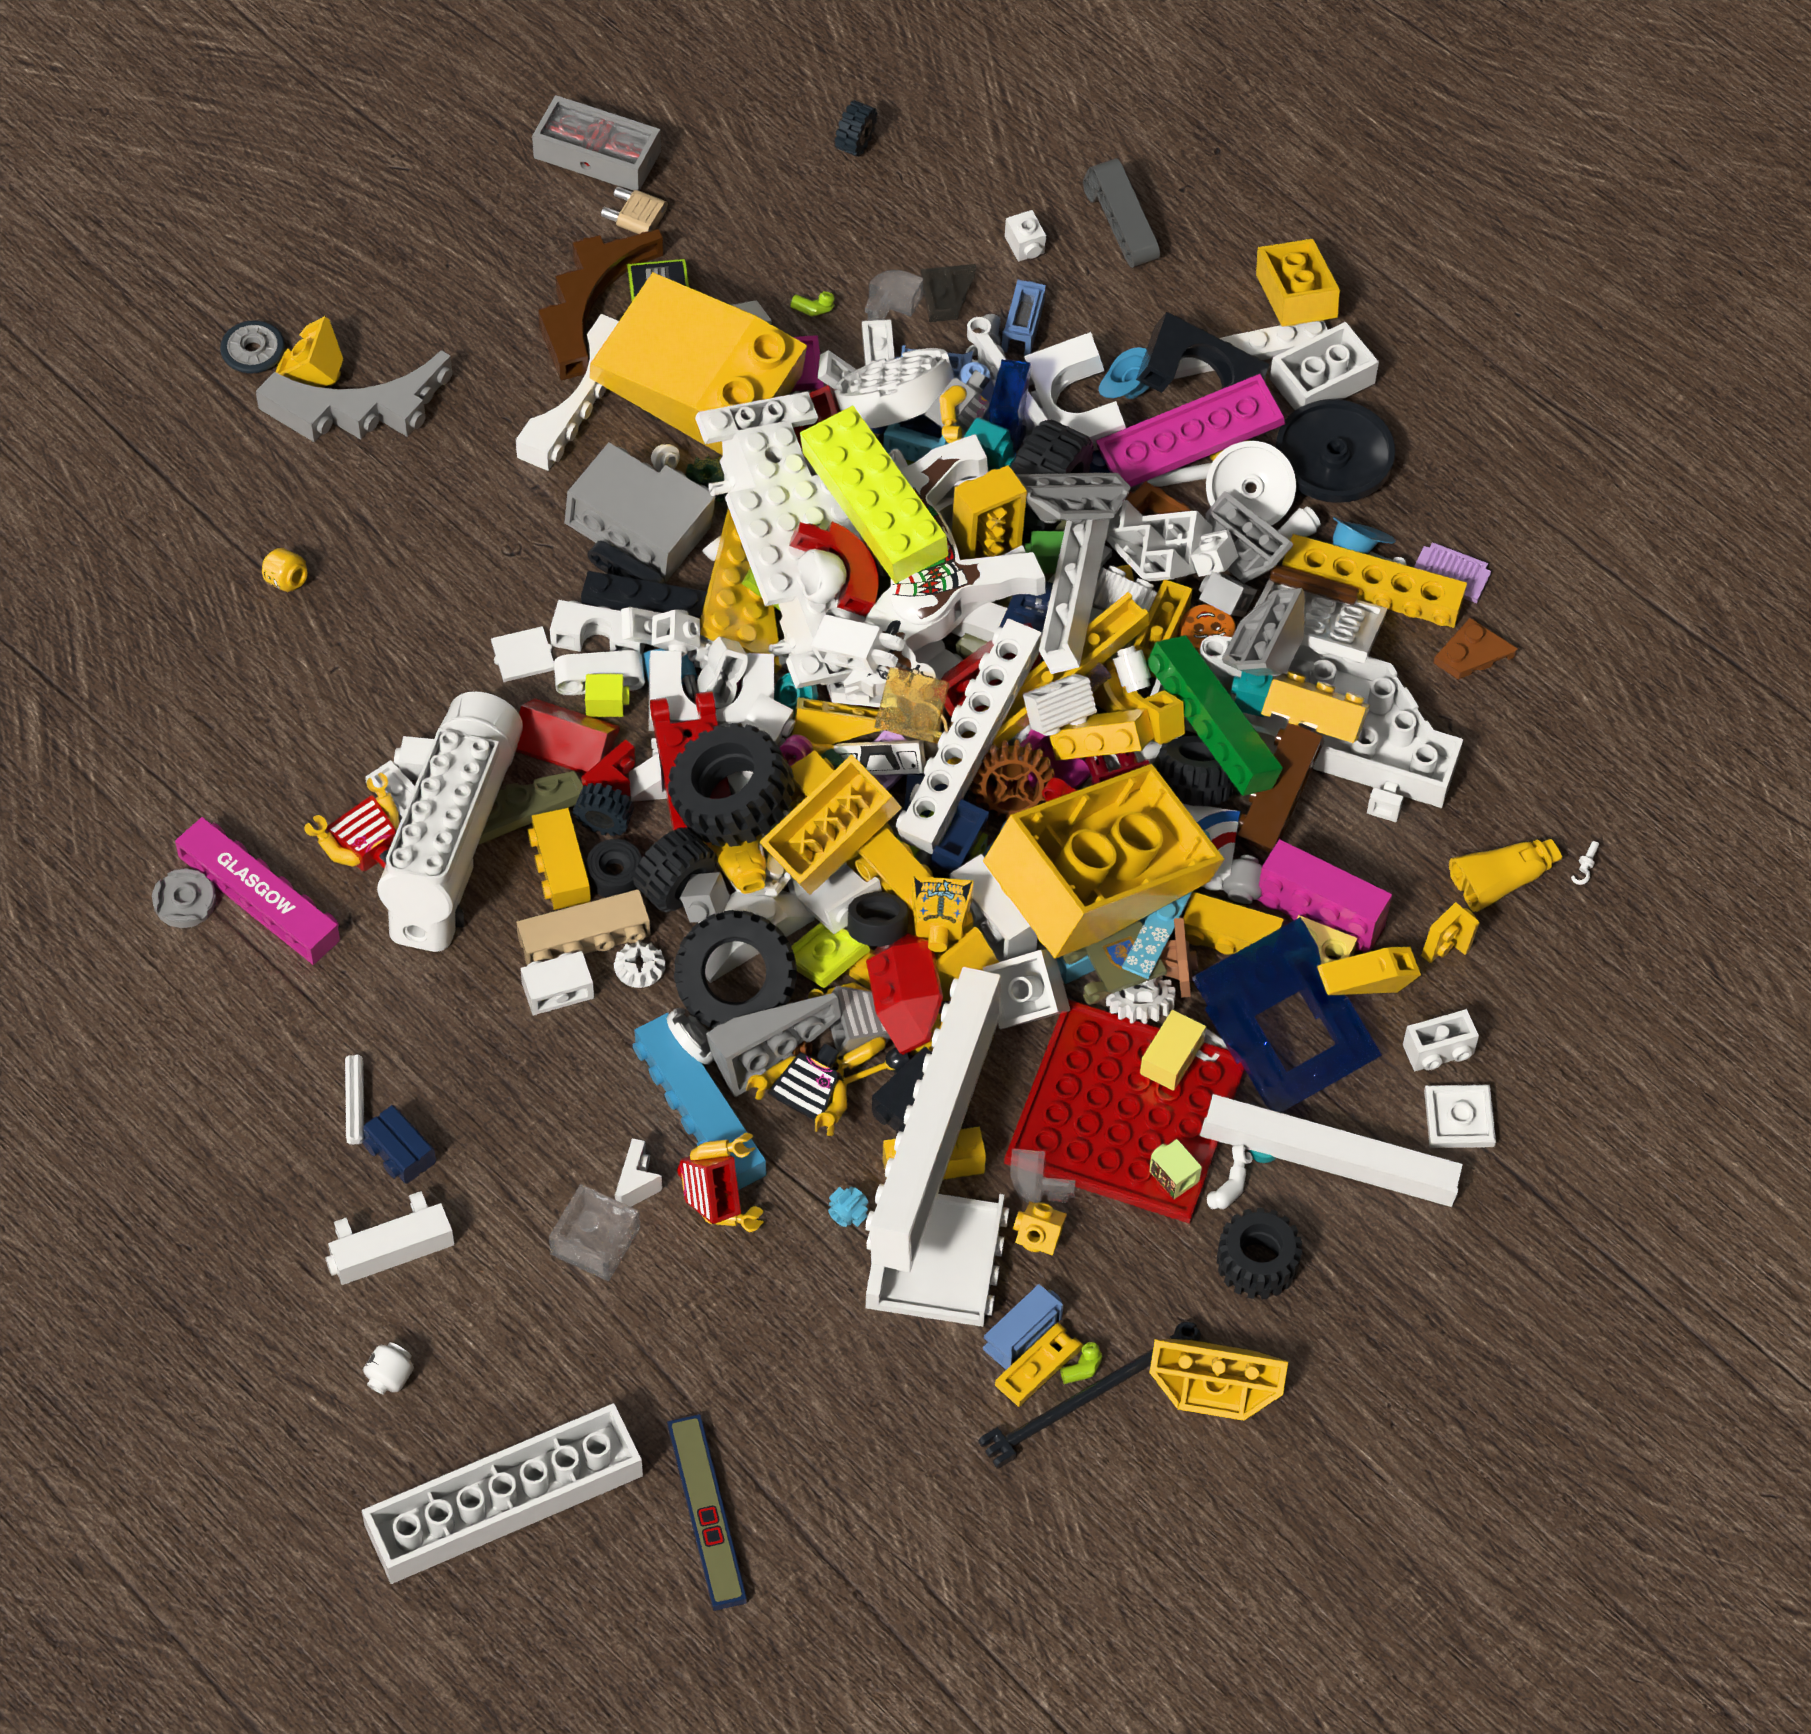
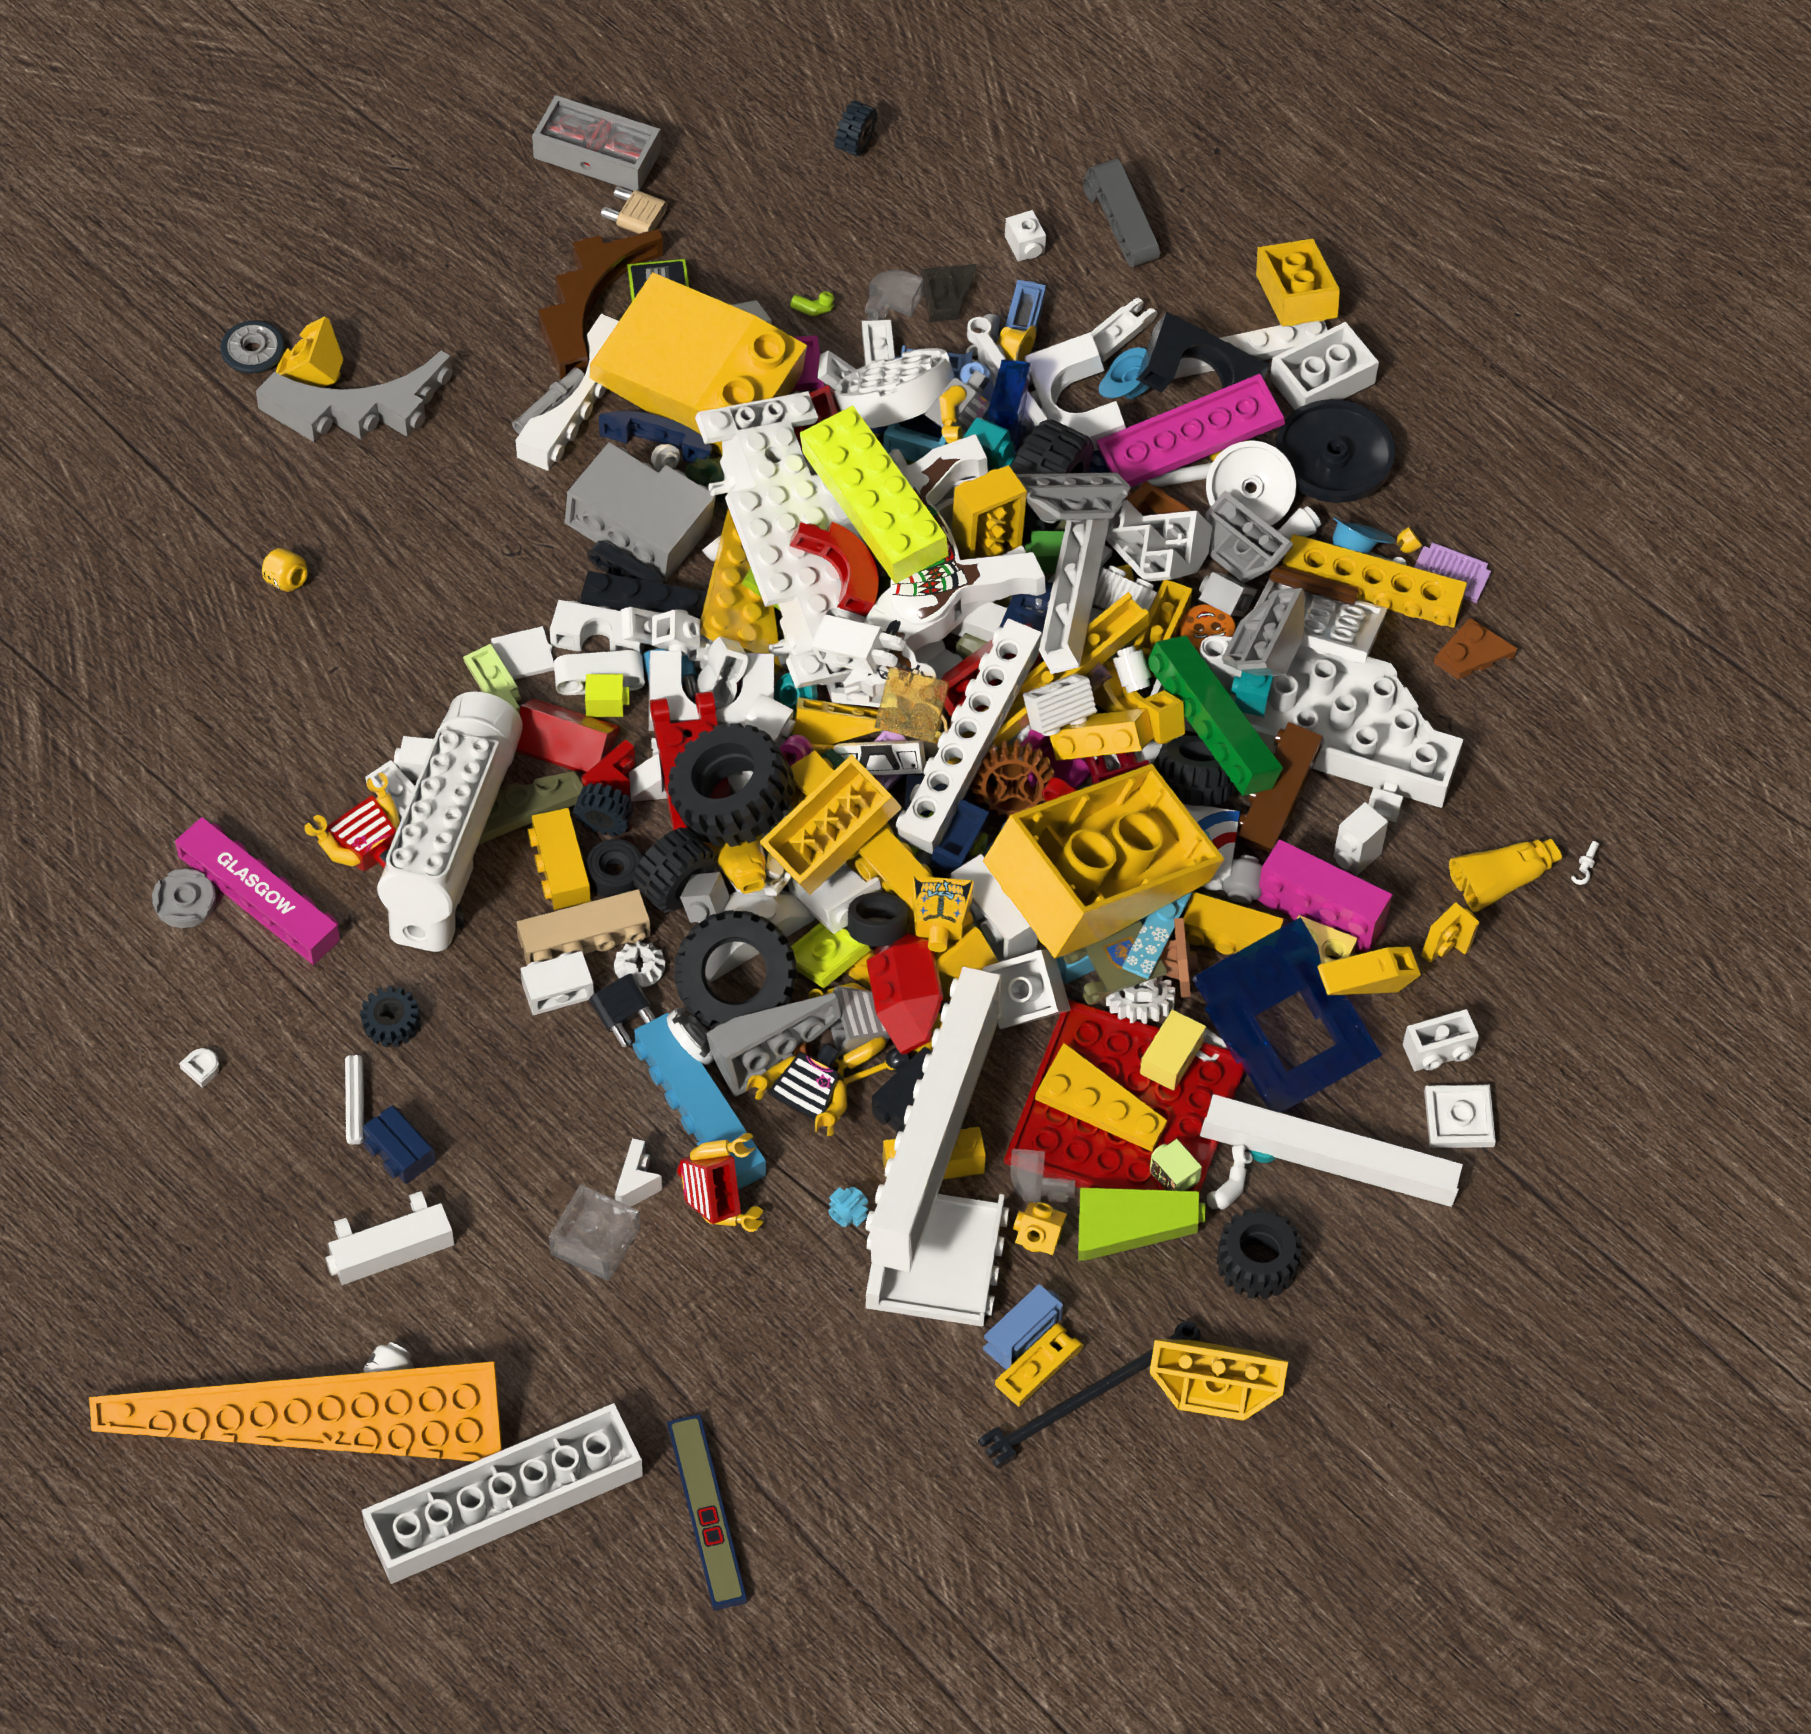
(201, 1066): none -> white tile
(386, 1027): none -> black wheel
(392, 1412): none -> light orange wing
(492, 675): none -> yellowish green hinge
(554, 397): none -> light grey pin
(621, 1004): none -> black piece
(623, 424): none -> dark blue slope
(821, 575): white hair -> none
(1017, 342): none -> yellow piece
(1086, 1366): lime arm -> none
(1095, 1098): none -> yellow wing
(1121, 328): none -> white hinge
(1134, 1218): none -> lime slope
(1214, 553): white brick -> none
(1316, 706): yellow wedge -> none
(1360, 839): none -> white brick
(1408, 541): none -> yellow hinge

